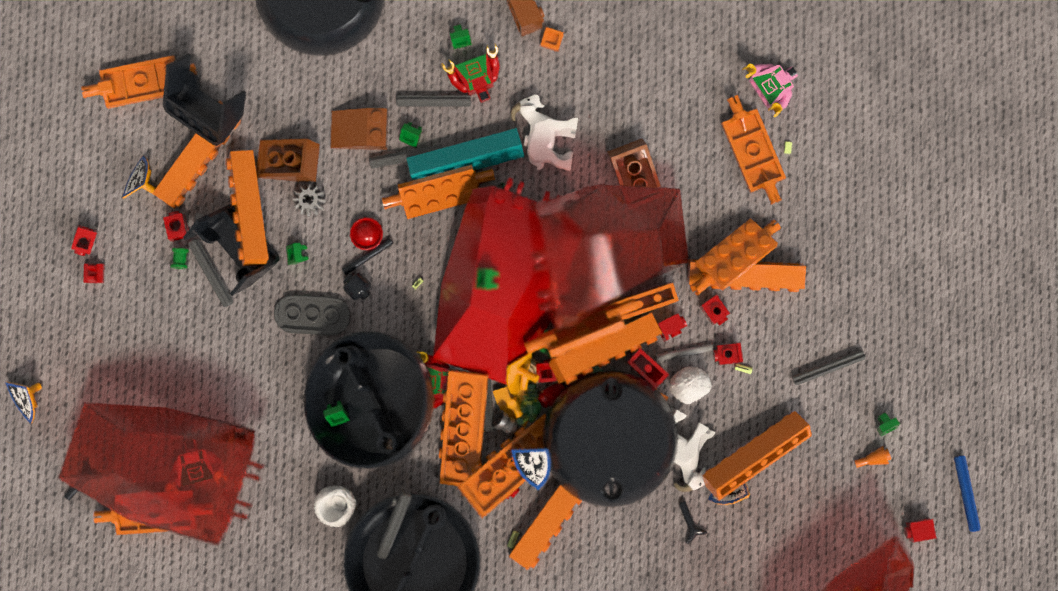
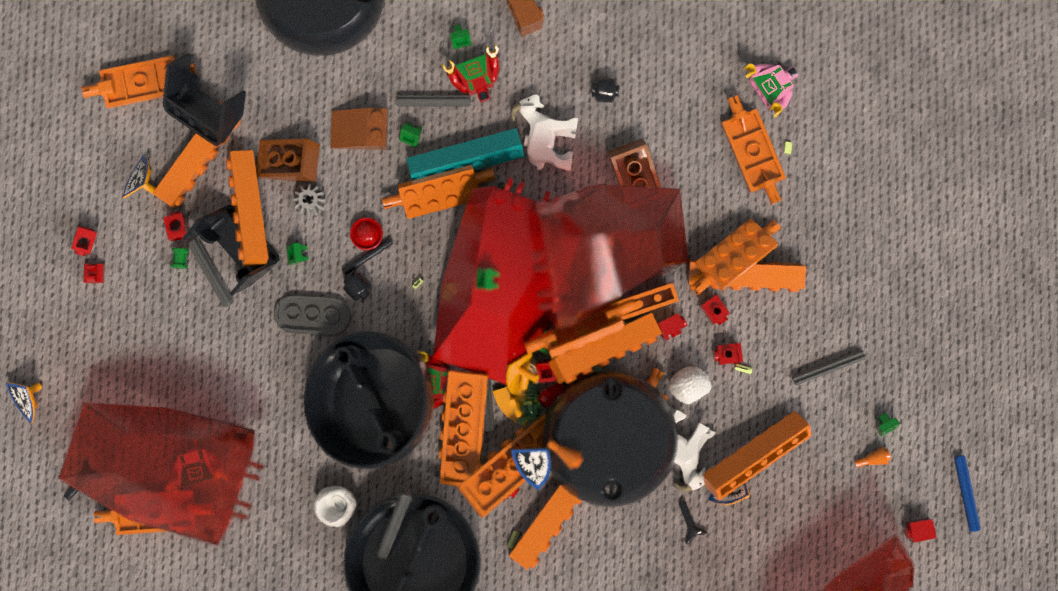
(336, 415): green tile -> none
(399, 157): dark grey axle -> none
(503, 422): flat silver wheel -> none
(552, 39): orange plate -> none
(569, 456): none -> orange cone
(605, 90): none -> black head
(648, 368): red slope -> none
(684, 352): light grey bar -> none

